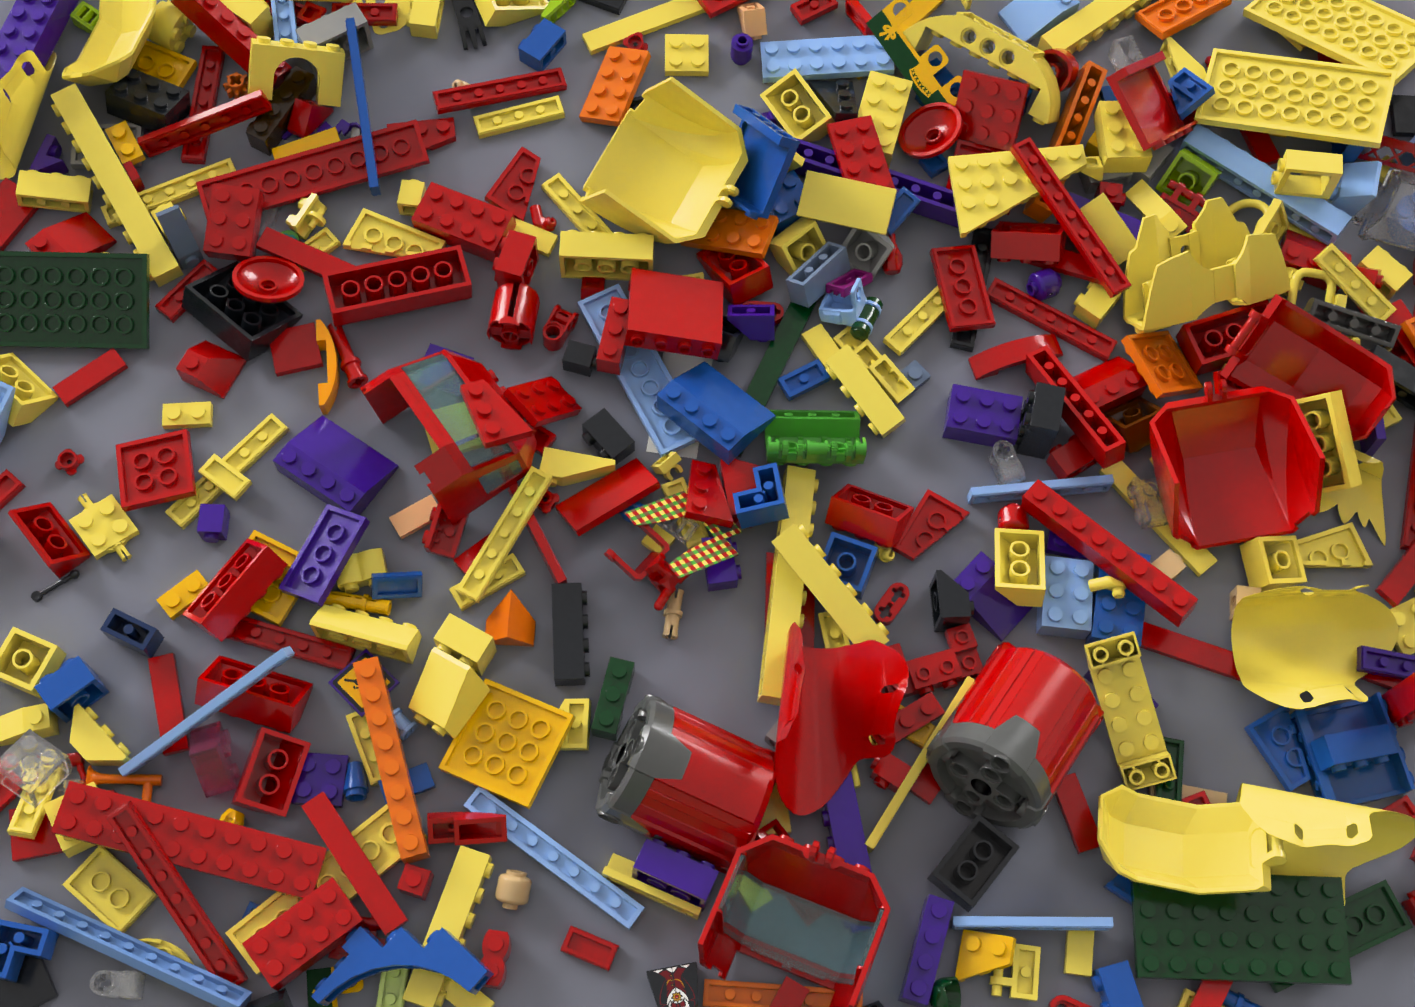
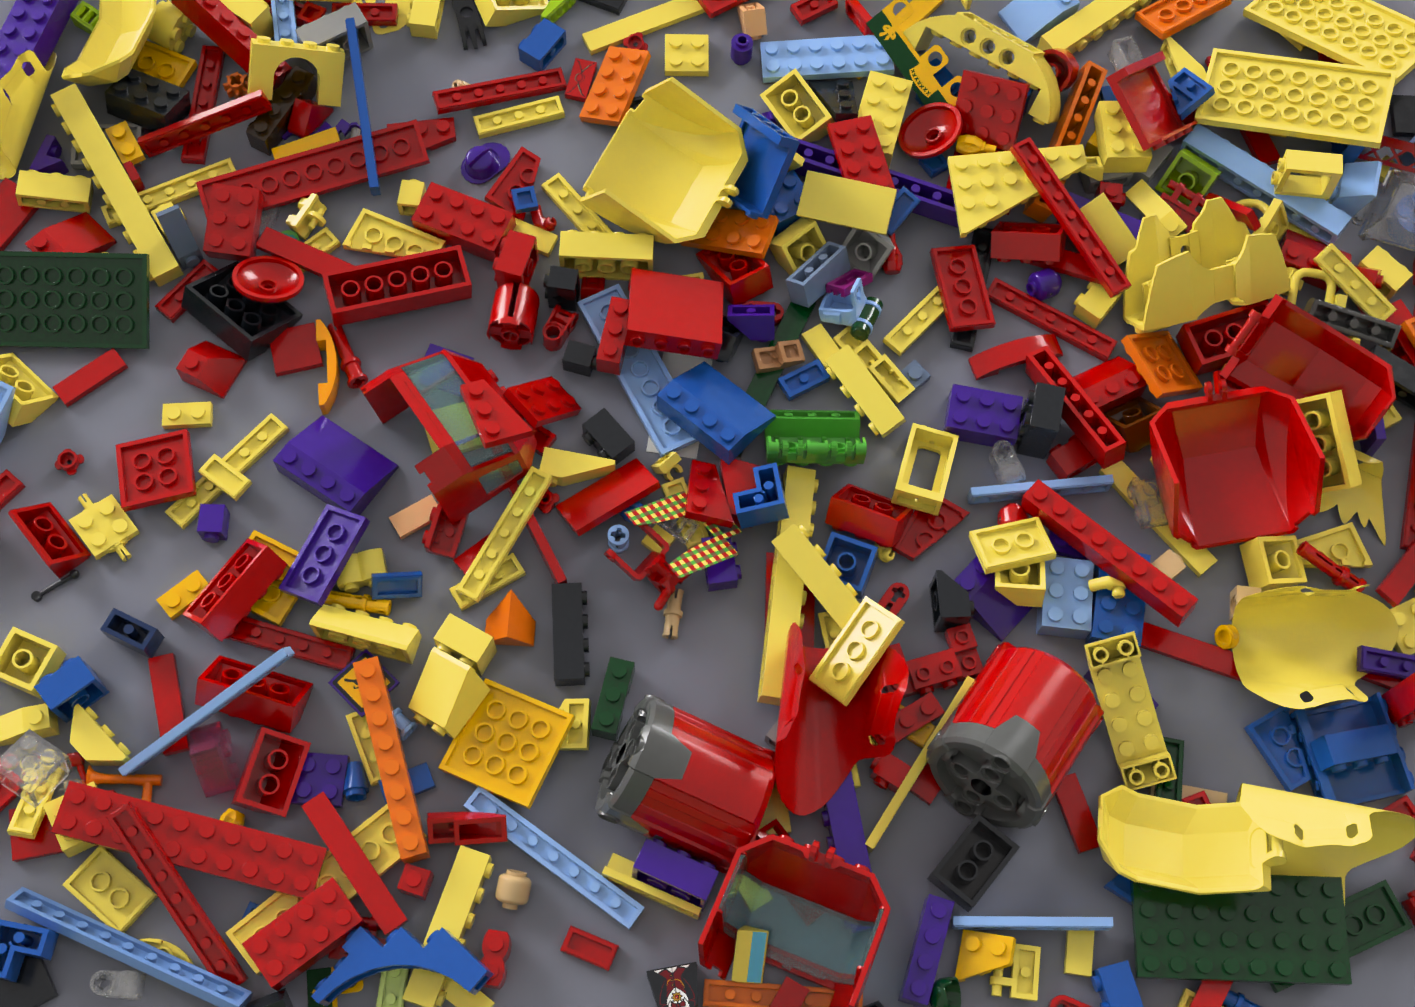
(484, 162): none -> dark purple piece
(524, 199): none -> blue plate
(562, 287): none -> black brick
(580, 80): none -> red tile
(612, 535): none -> light blue bush
(750, 955): none -> slope
(778, 357): none -> medium nougat slope
(856, 651): none -> light yellow tile
(933, 440): none -> light yellow piece
(973, 145): none -> yellow piece
(1012, 545): none -> light yellow tile
(1226, 636): none -> yellow tile
(1240, 212): none -> red tile
(1339, 574): none -> red pin

